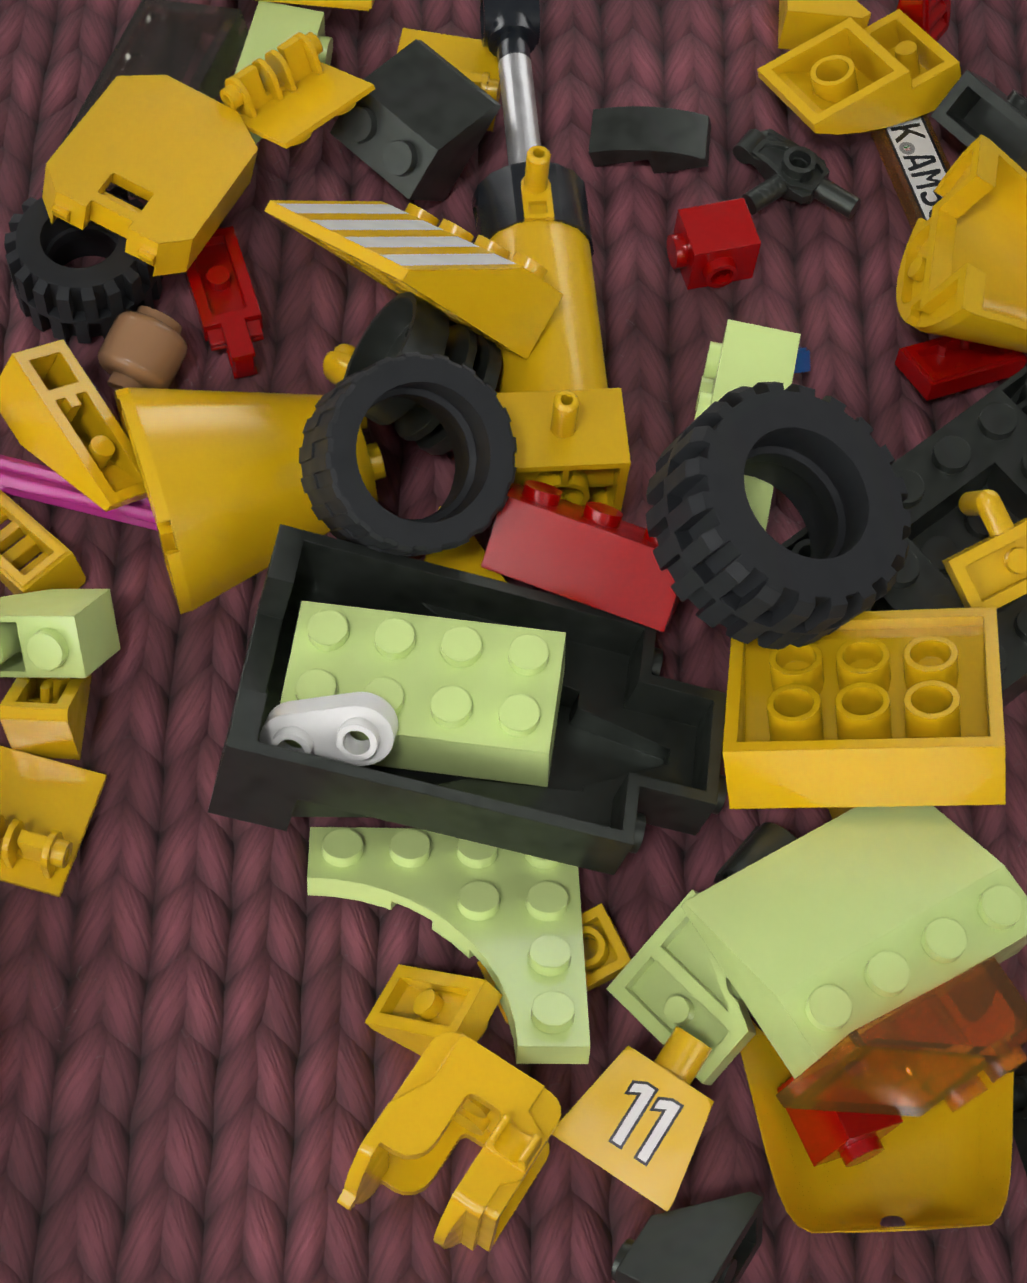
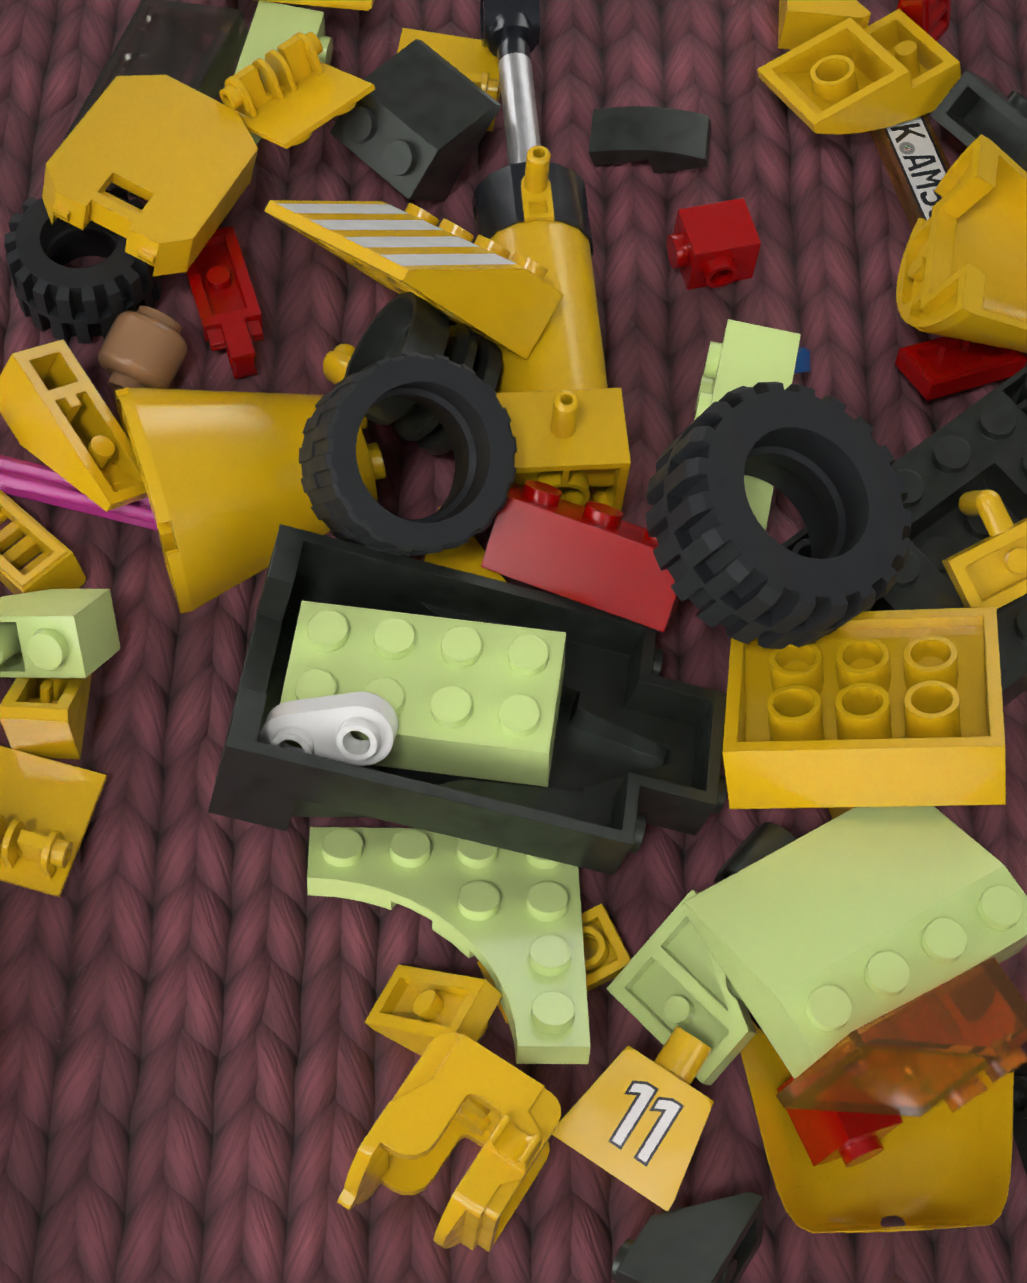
(789, 173): pearl dark grey piece -> none

